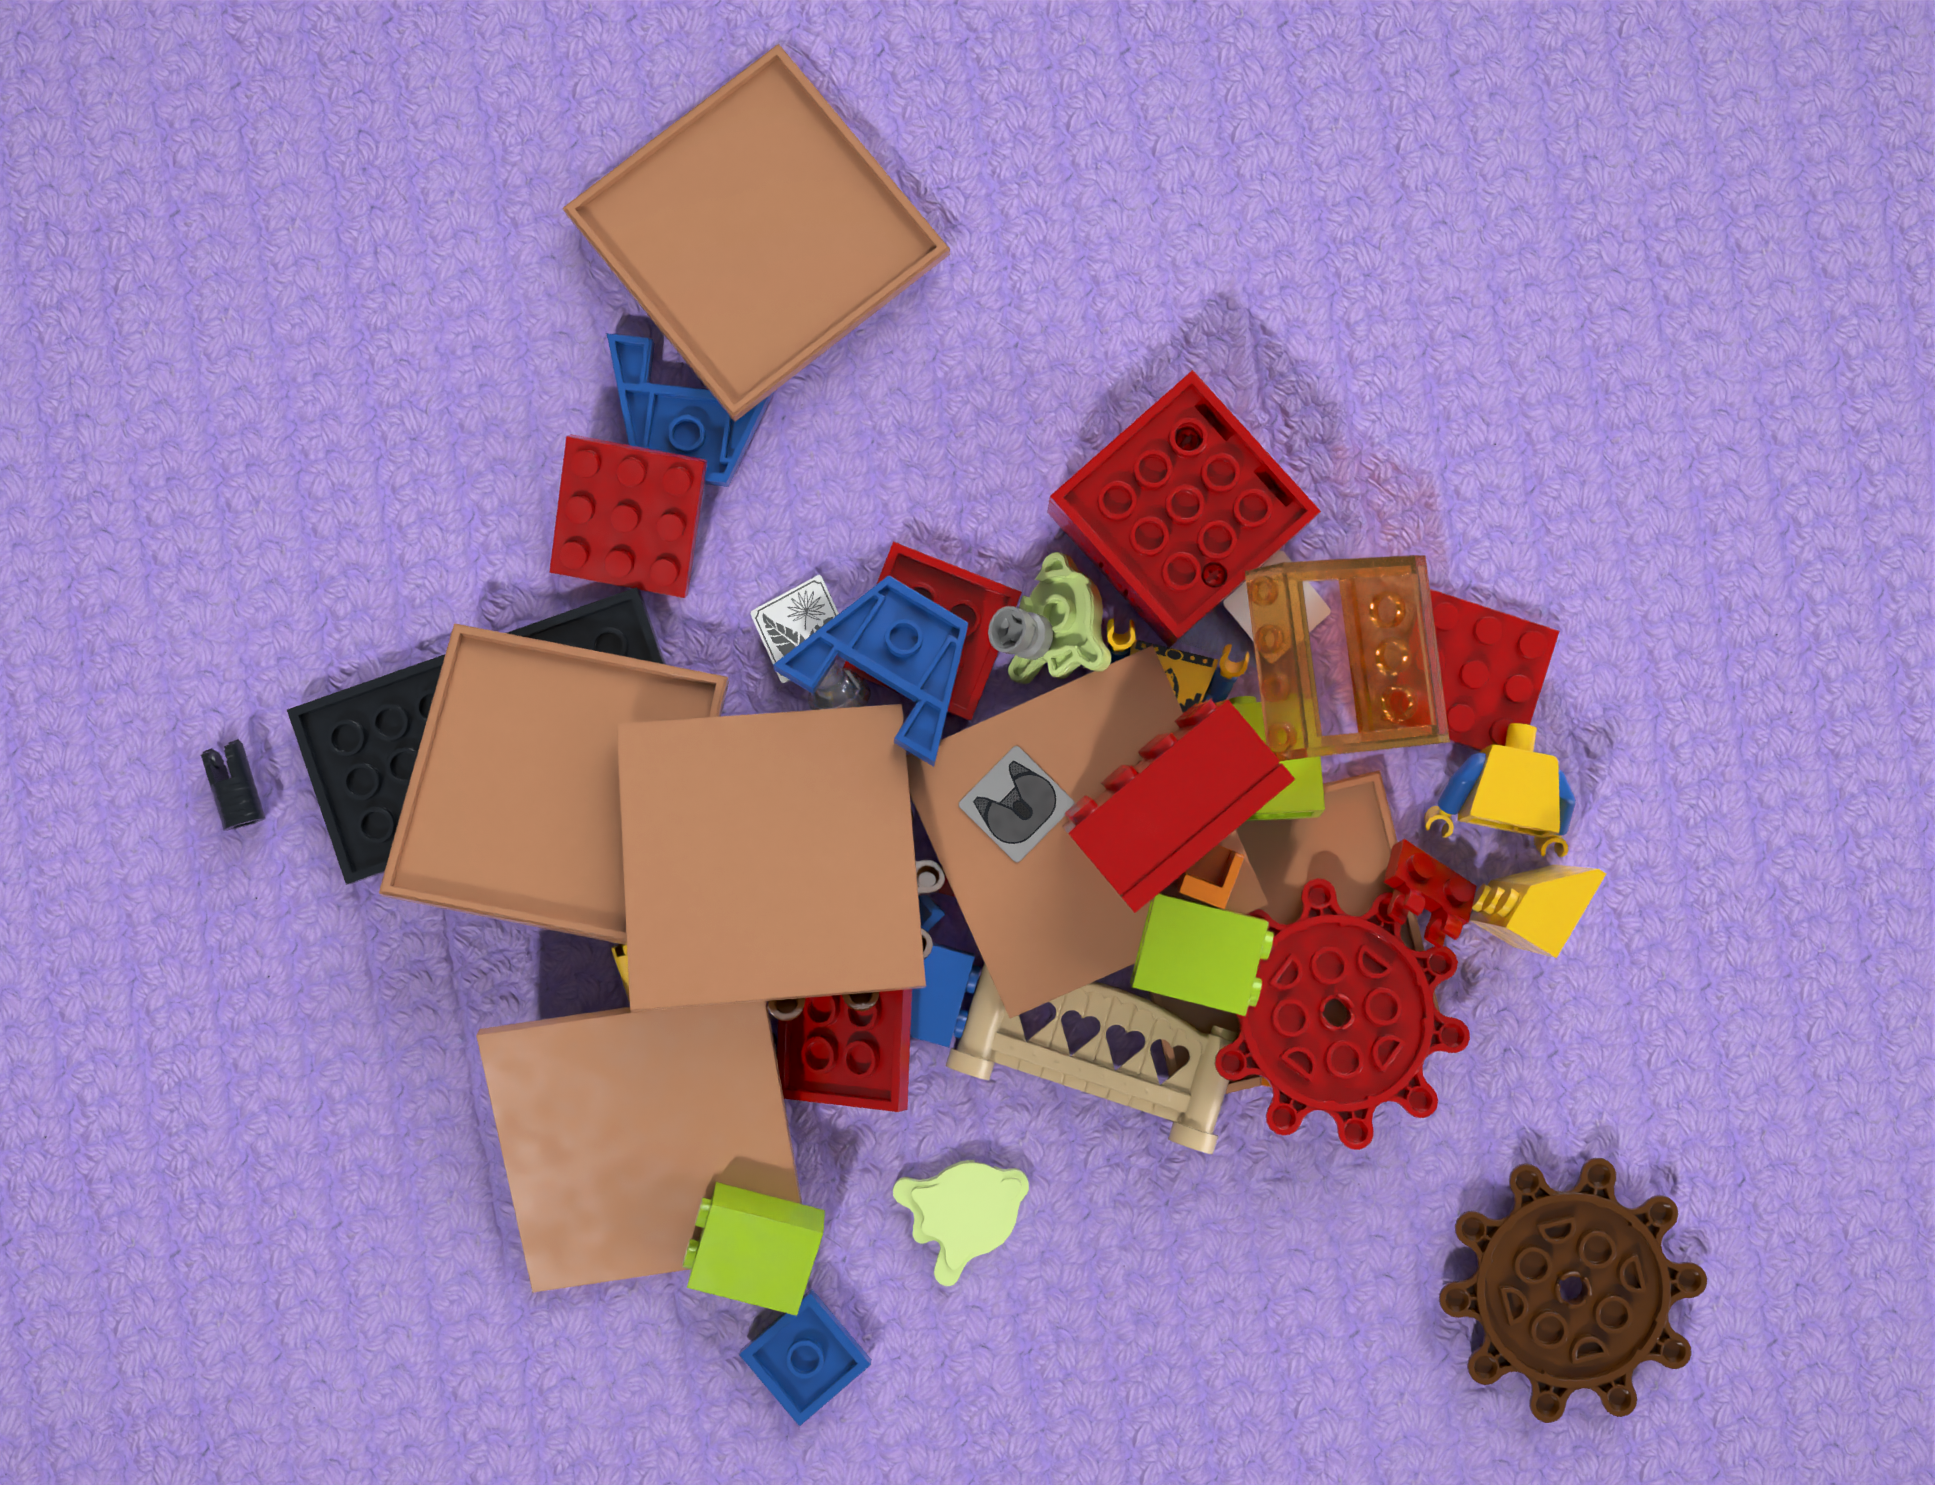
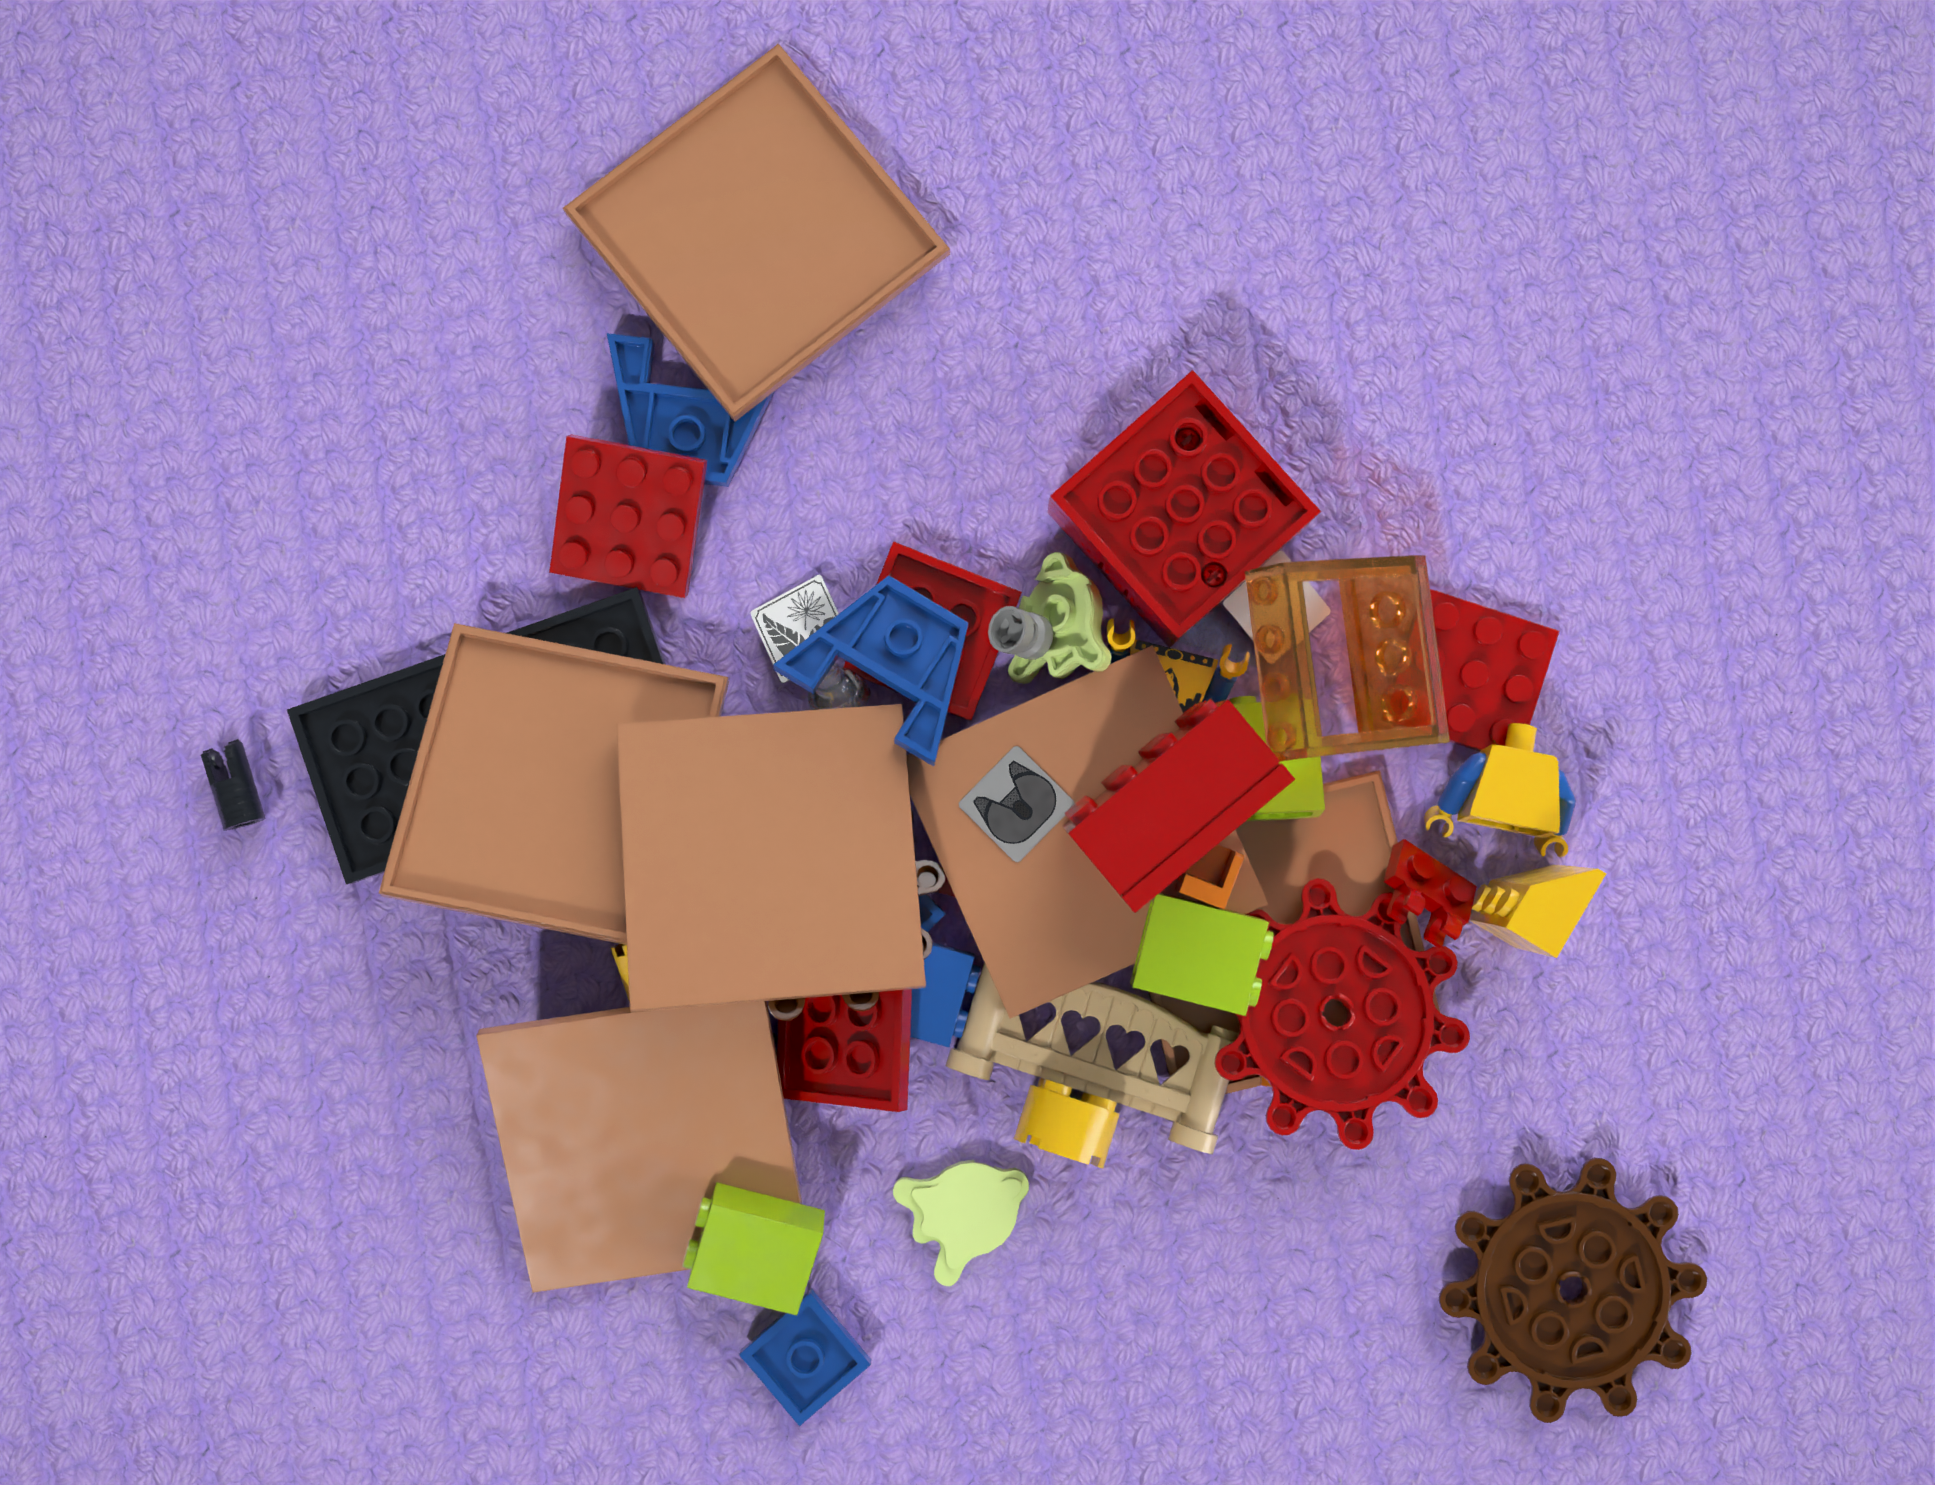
(1067, 1124): none -> yellow brick

